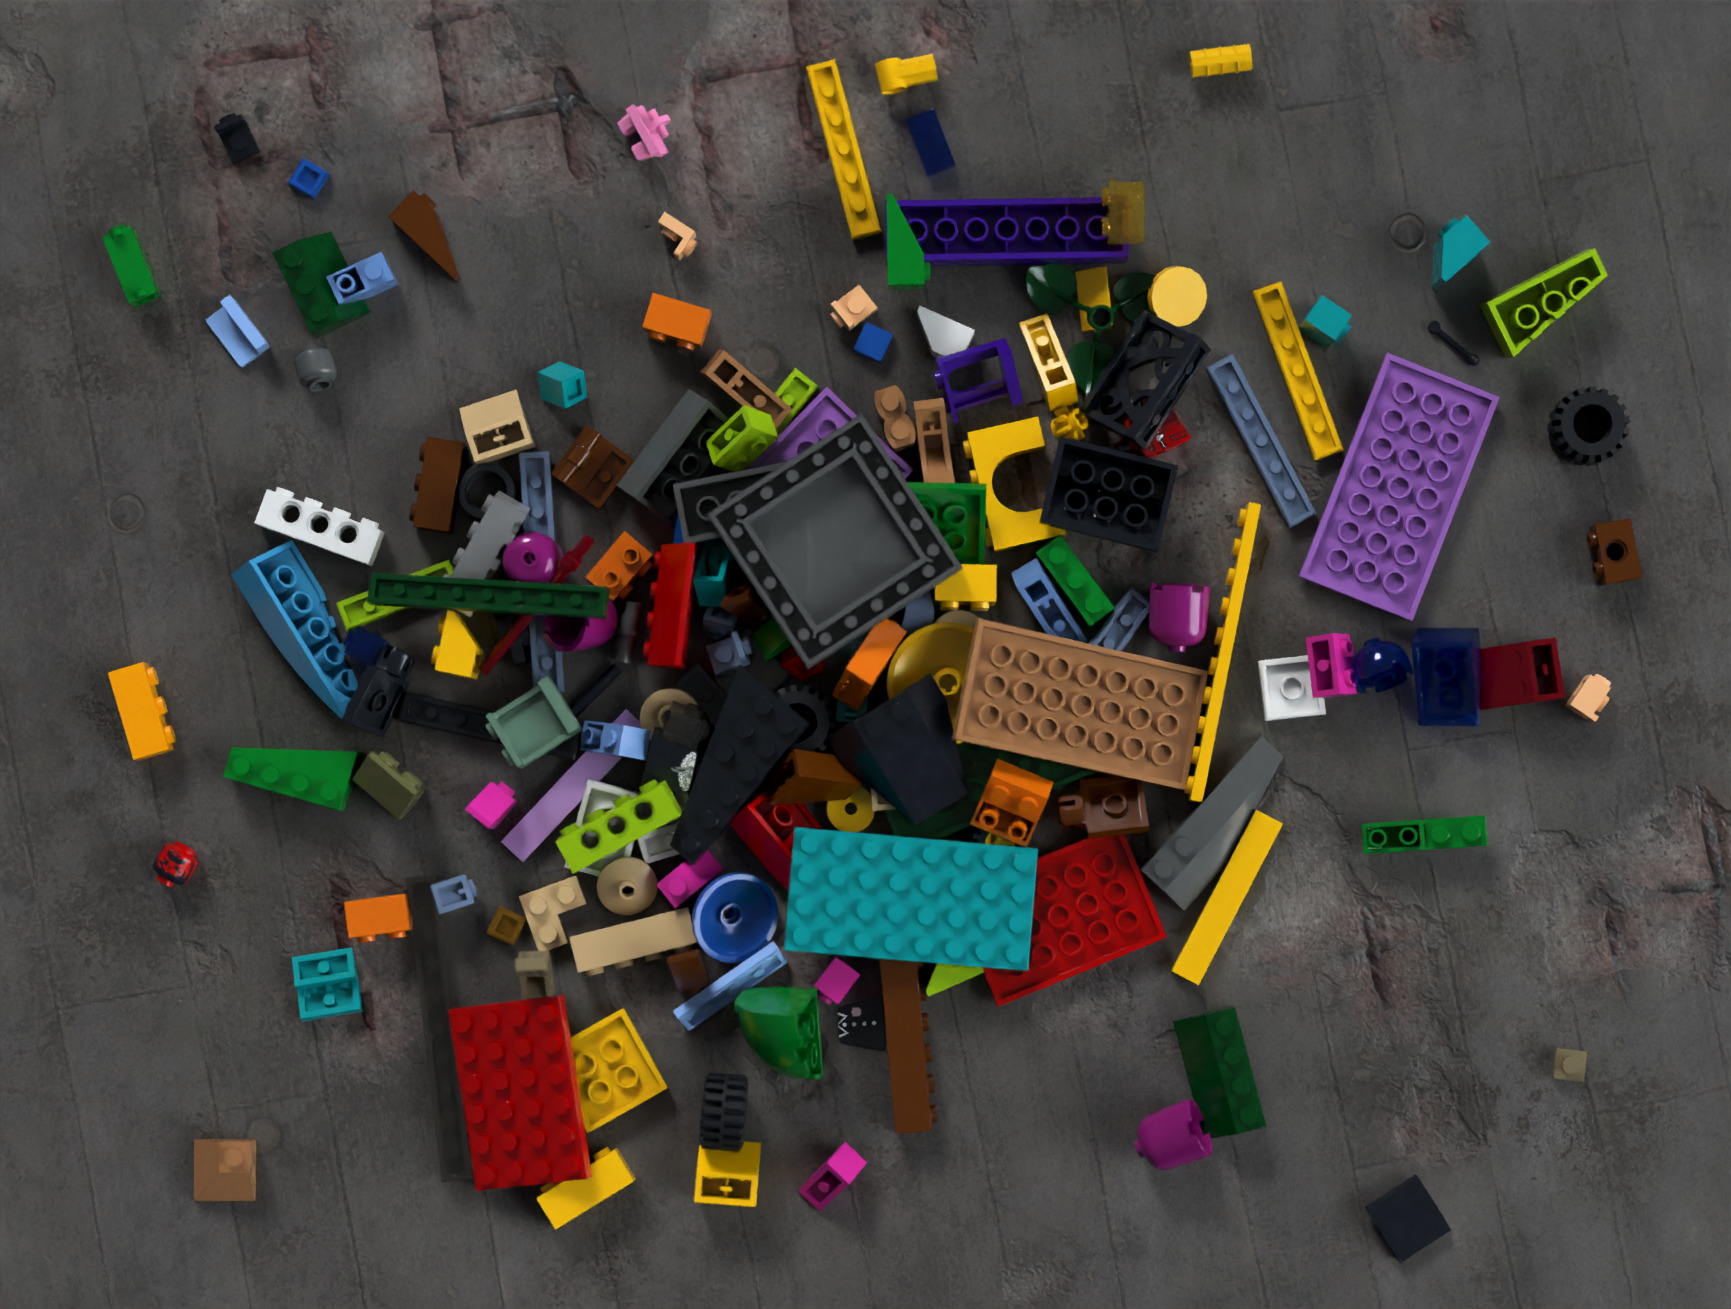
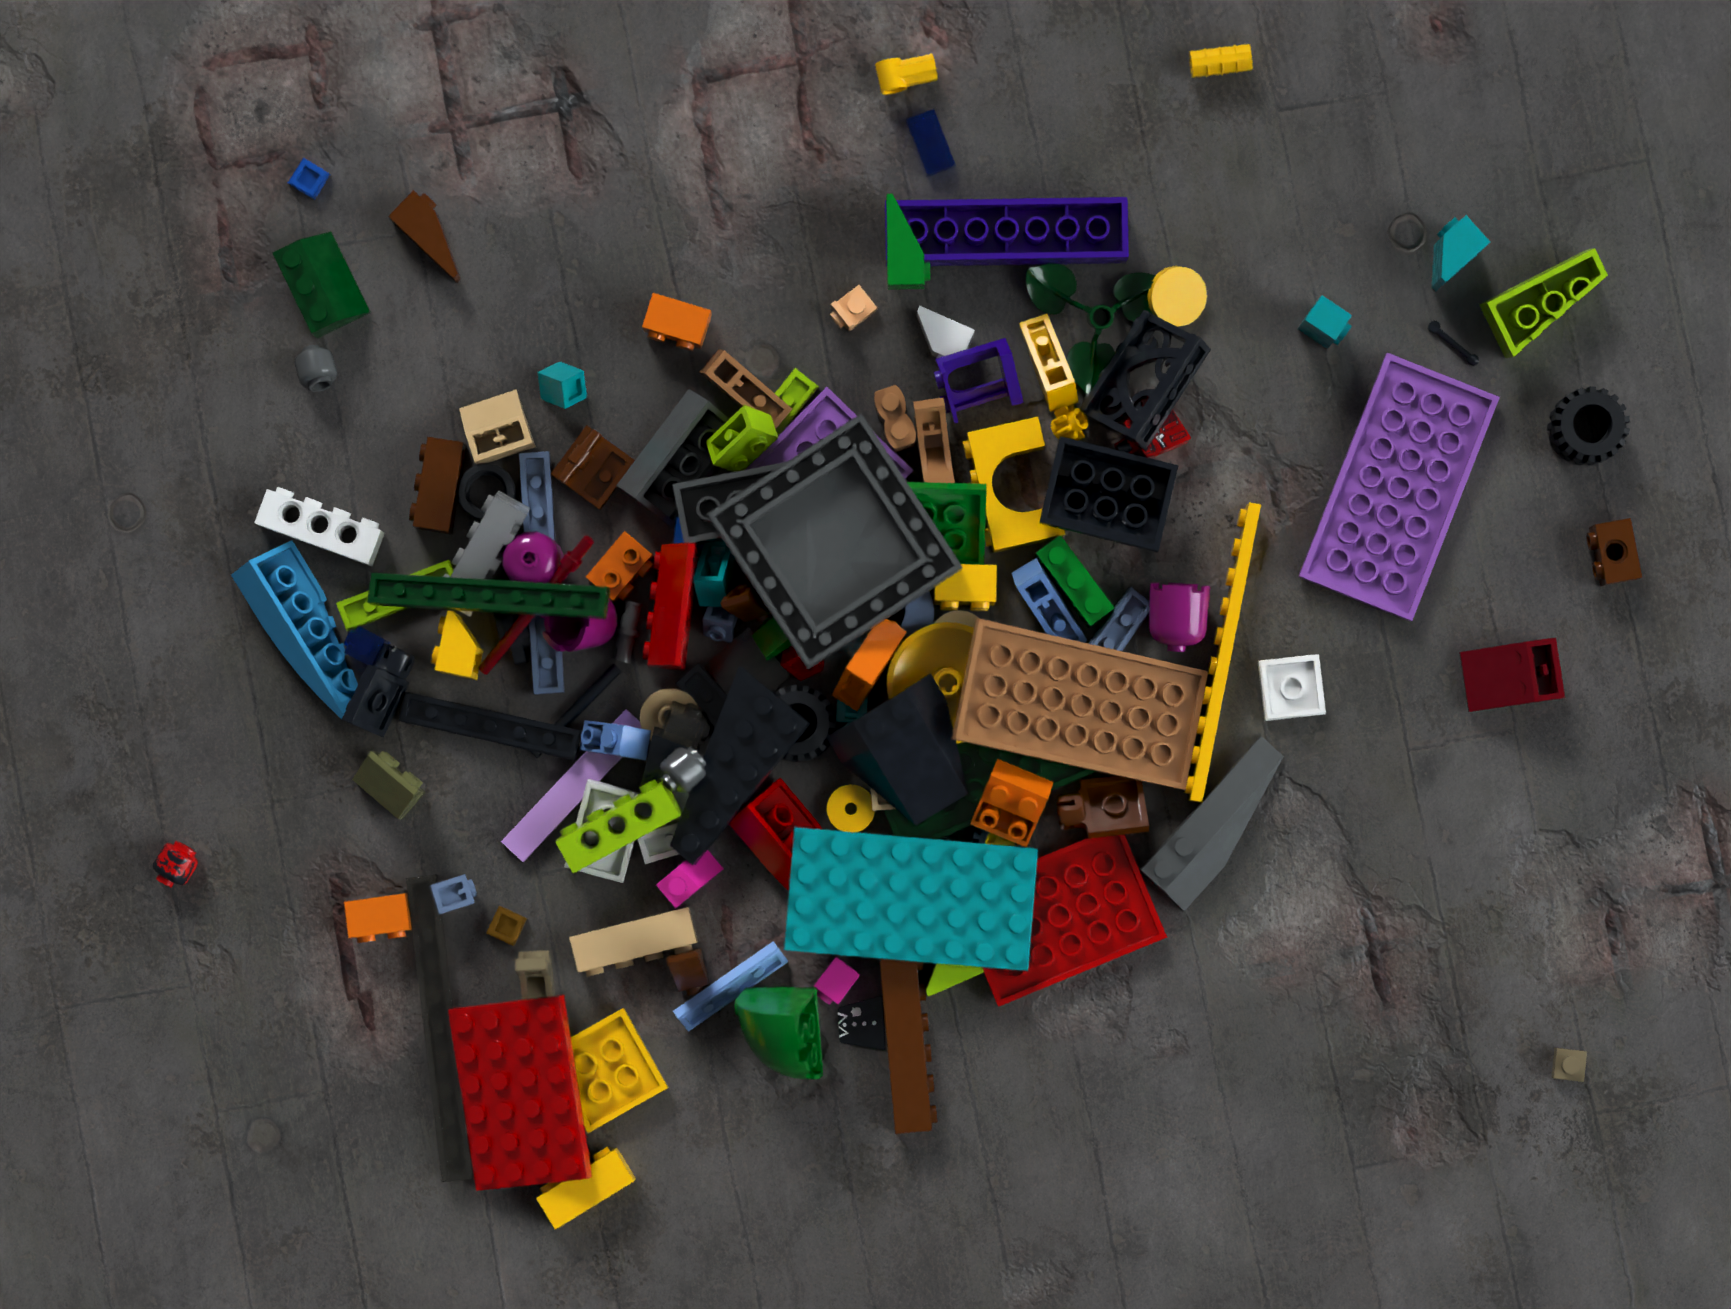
(131, 265): green brick -> none
(142, 711): light orange brick -> none
(224, 1169): medium nougat slope -> none
(237, 137): black bracket -> none
(237, 332): light blue panel -> none
(302, 774): green wedge -> none
(327, 984): teal slope -> none
(362, 279): medium blue slope -> none
(492, 804): dark pink slope -> none
(533, 724): sand green panel -> none
(543, 911): tan plate -> none
(622, 873): tan dish -> none
(650, 128): bright pink hips -> none
(675, 229): light nougat bracket -> none
(682, 770): none -> dark grey head
(723, 1112): black tyre -> none
(728, 1176): yellow slope -> none
(729, 653): sand blue bracket -> none
(748, 924): blue dish -> none
(810, 778): reddish brown slope -> none
(832, 1176): dark pink slope -> none
(843, 149): yellow tile -> none
(873, 342): blue tile -> none
(1092, 291): yellow slope -> none
(1124, 212): clear yellow bracket -> none
(1173, 1136): magenta cylinder -> none
(1219, 1072): dark green slope -> none
(1226, 897): yellow tile -> none
(1260, 441): sand blue tile -> none
(1297, 371): yellow tile -> none
(1331, 665): dark pink brick -> none
(1380, 666): clear blue cylinder -> none
(1408, 1218): black slope -> none
(1424, 834): green slope -> none
(1447, 676): clear blue slope -> none
(1589, 697): light nougat brick -> none

